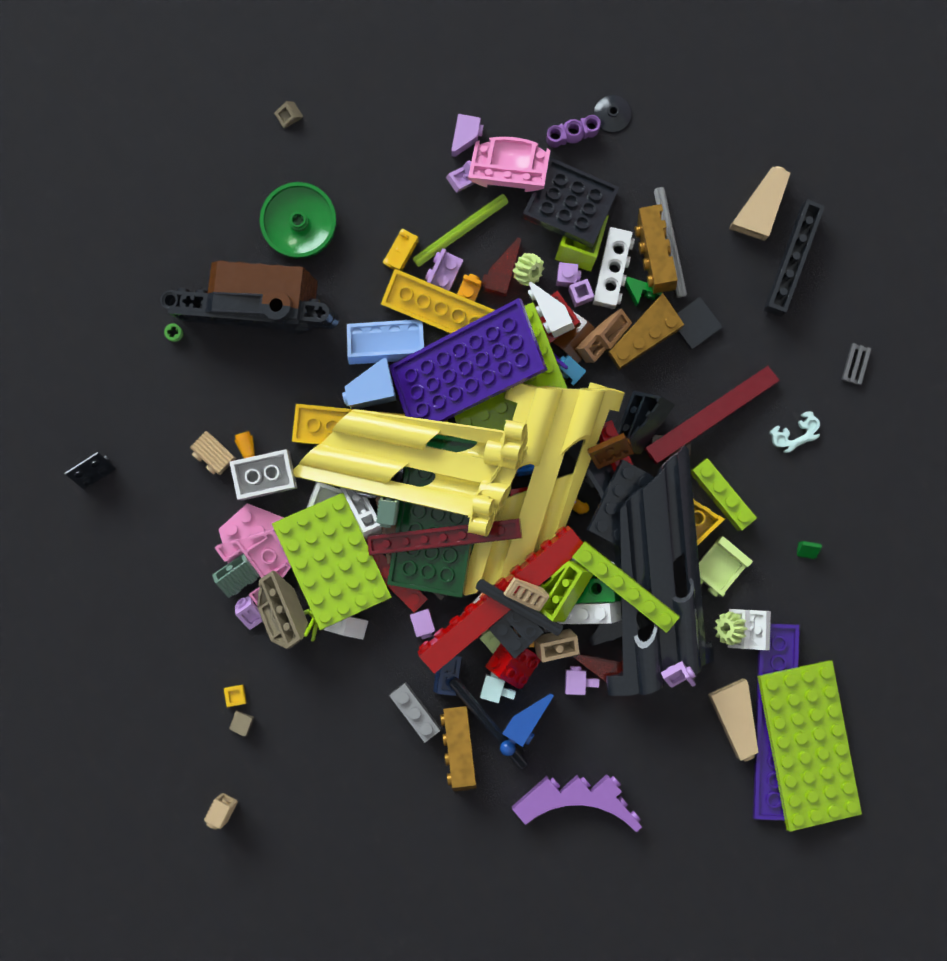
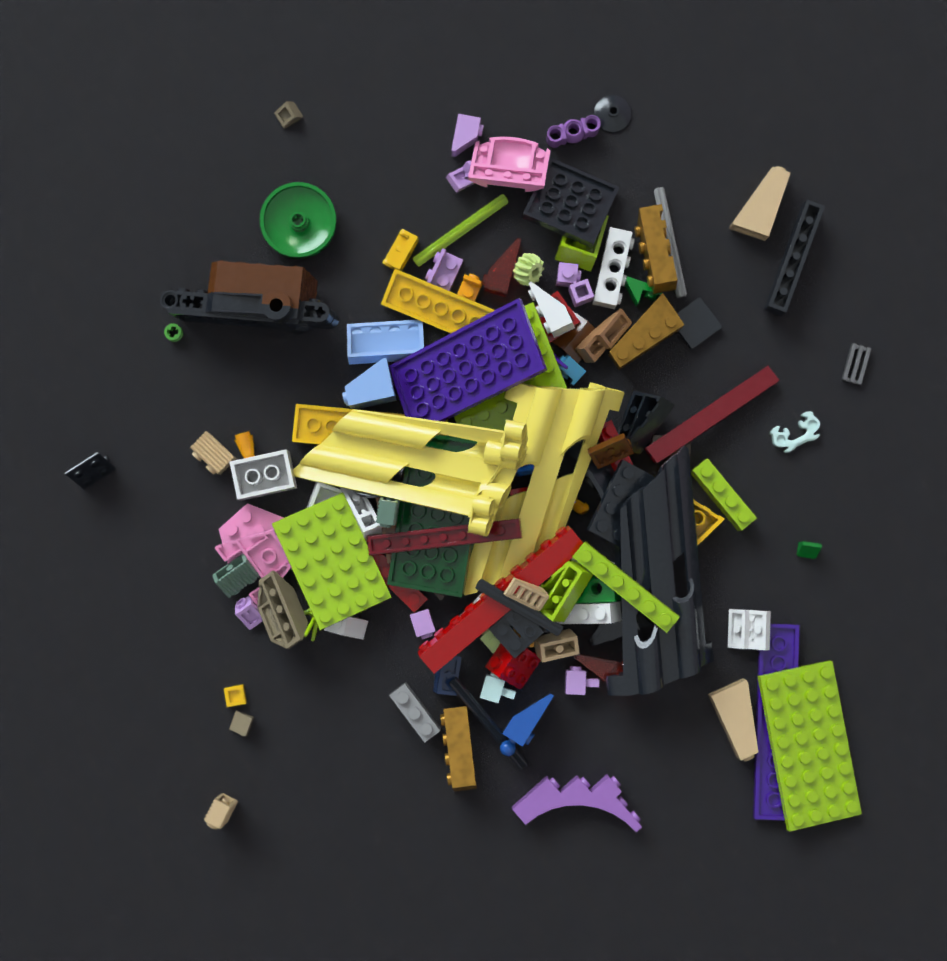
(678, 673): lavender bracket -> none
(722, 566): yellowish green panel -> none
(730, 628): yellowish green gear -> none

